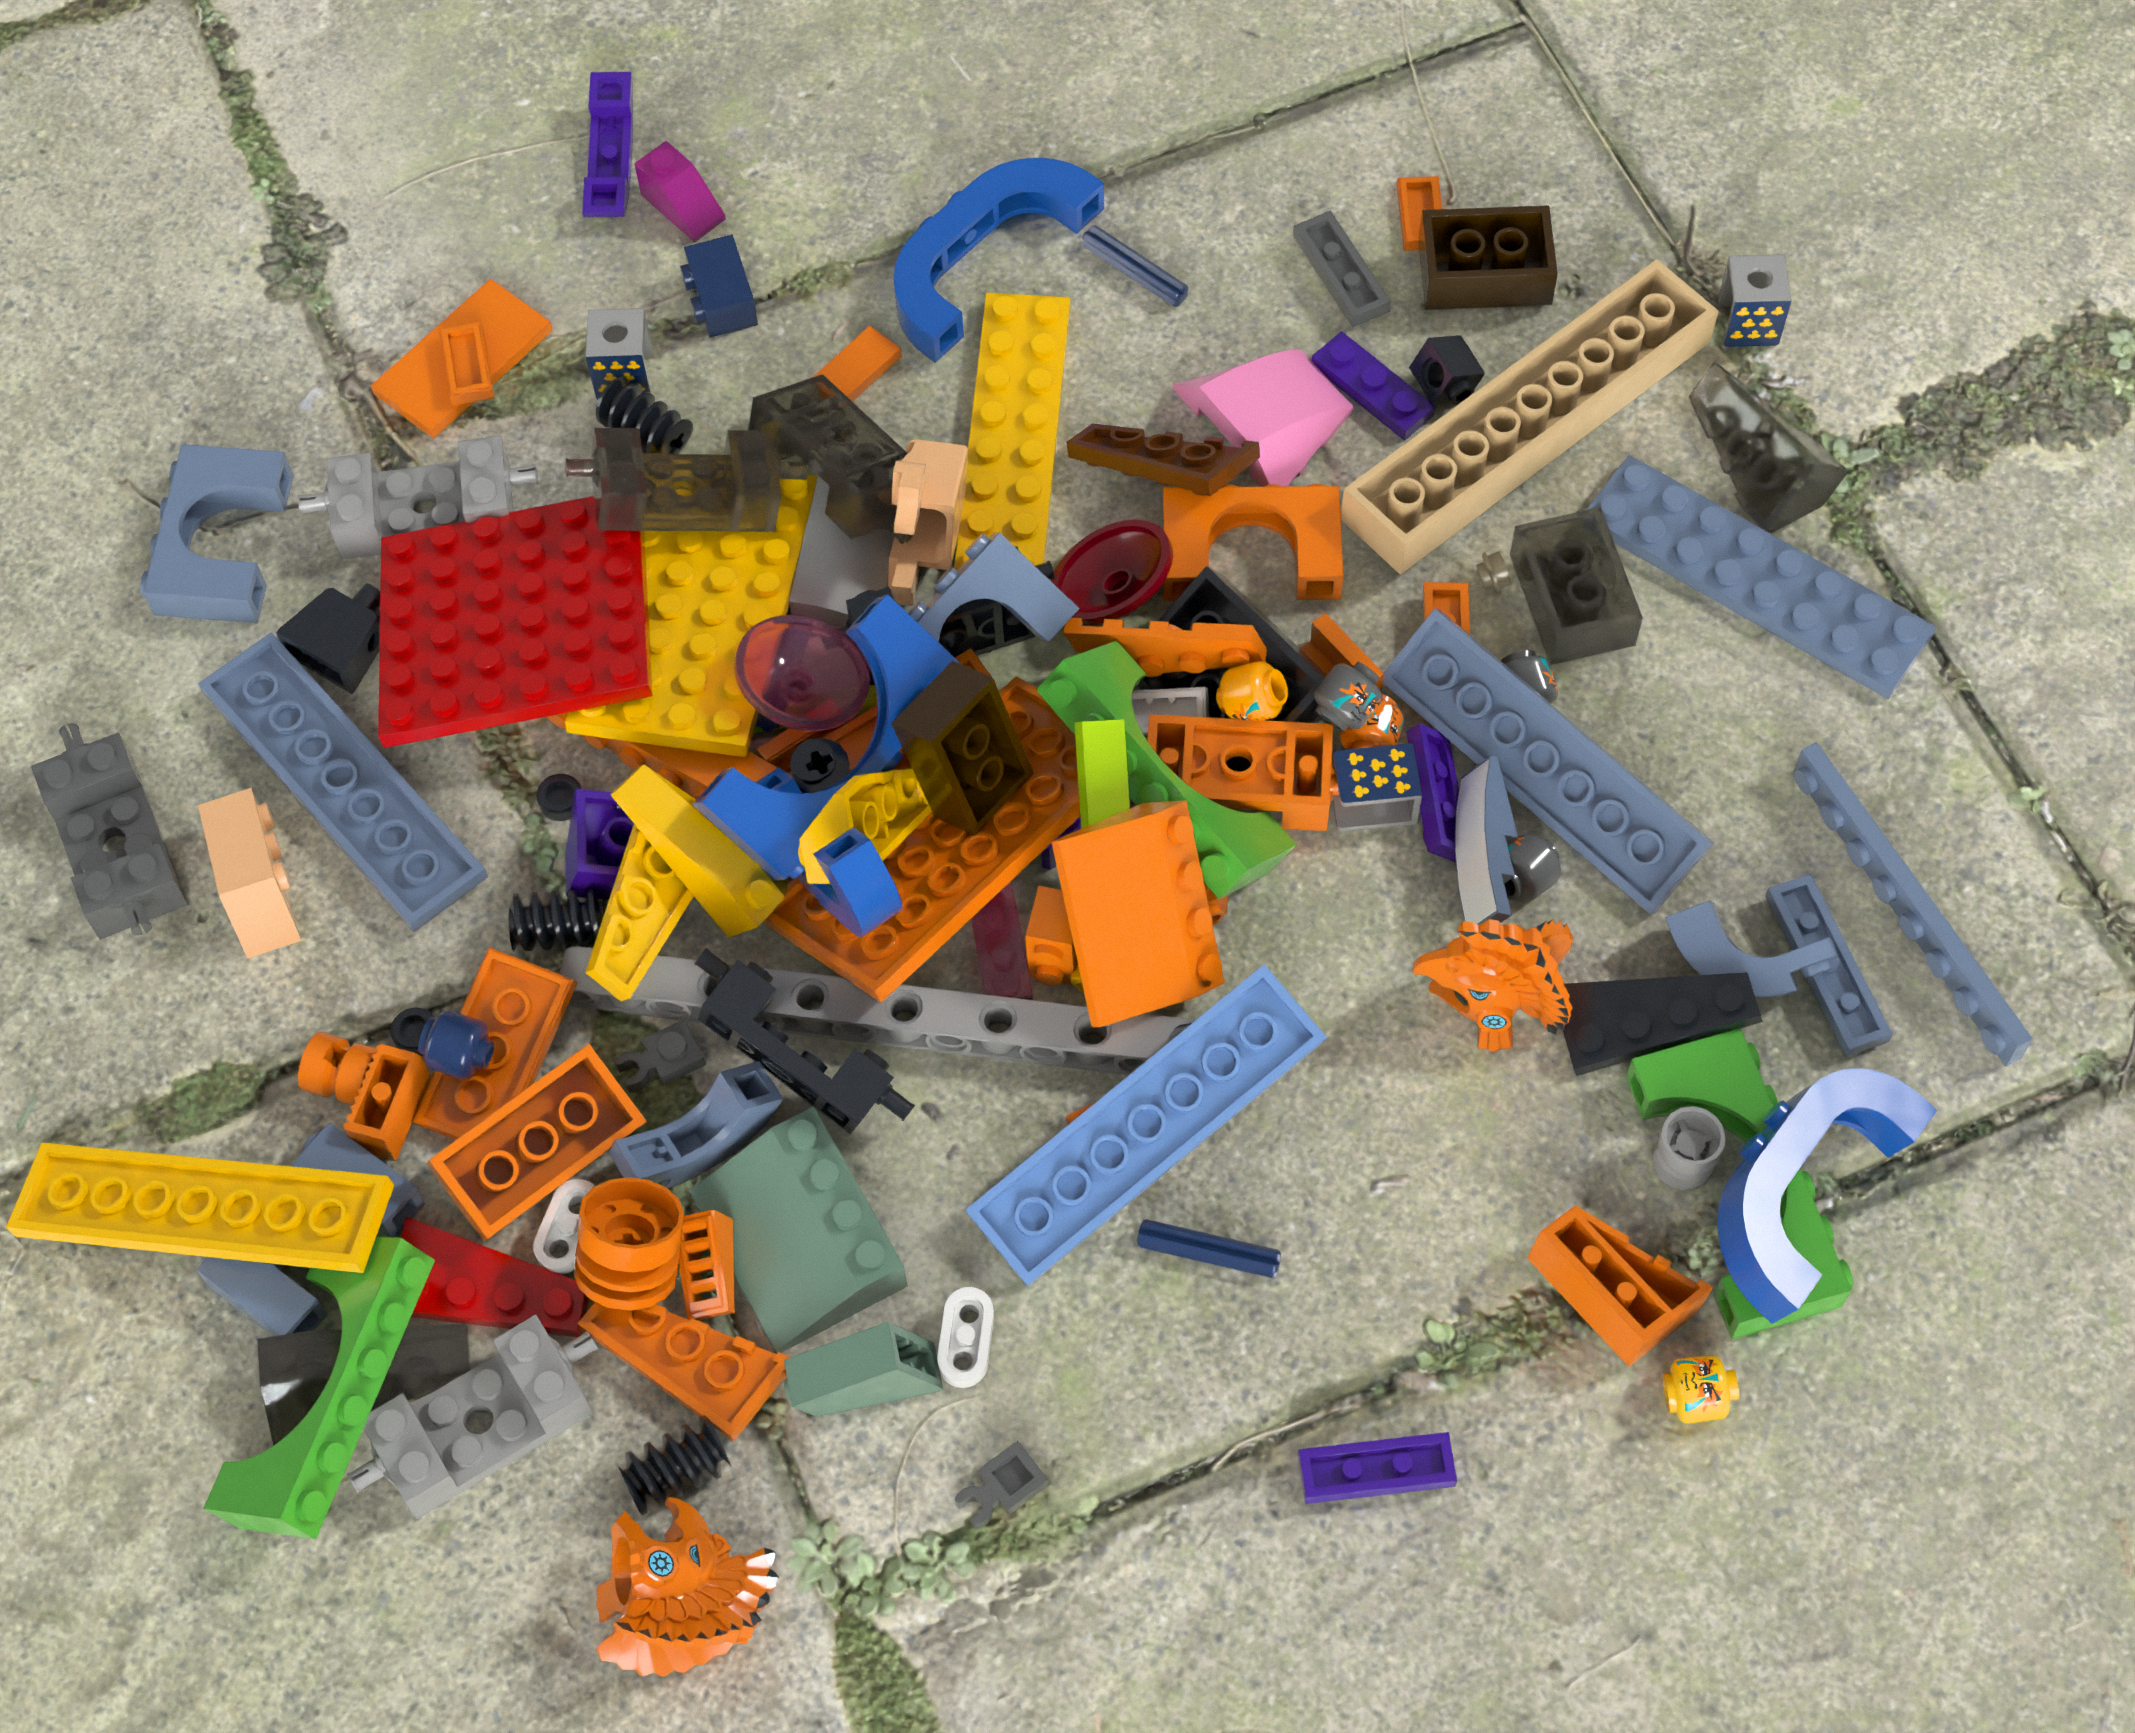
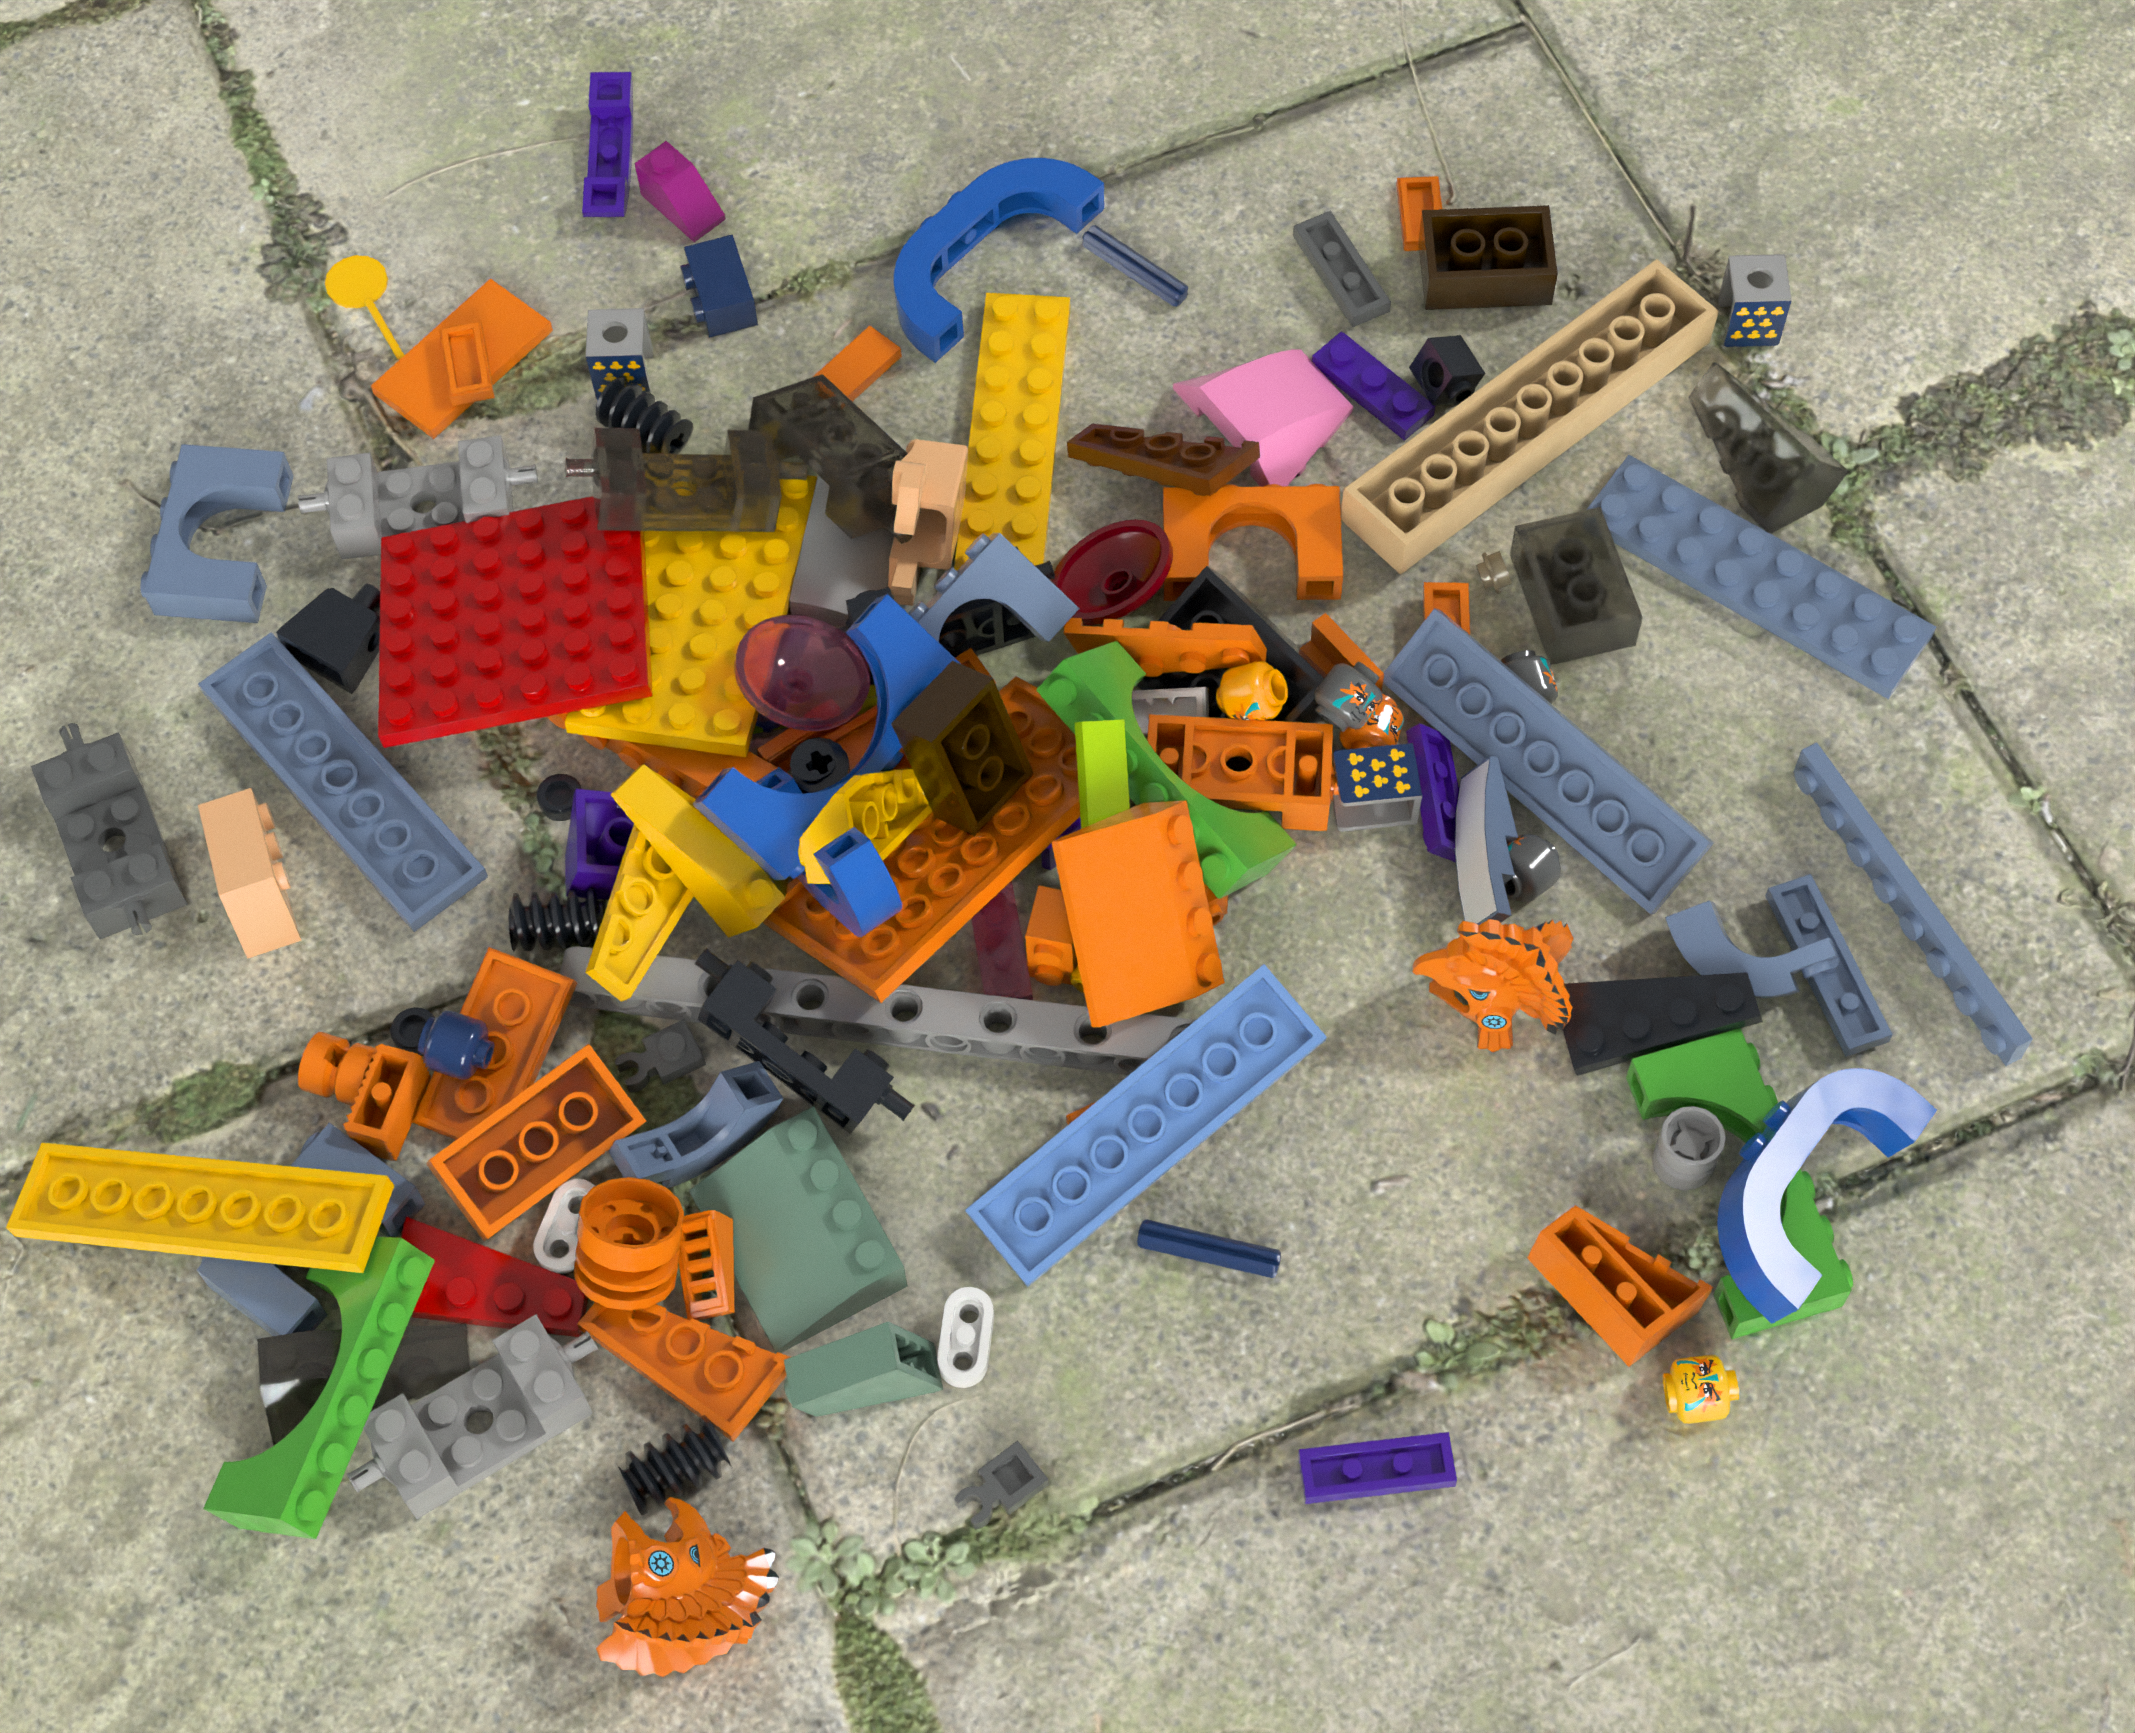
(357, 284): none -> yellow piece

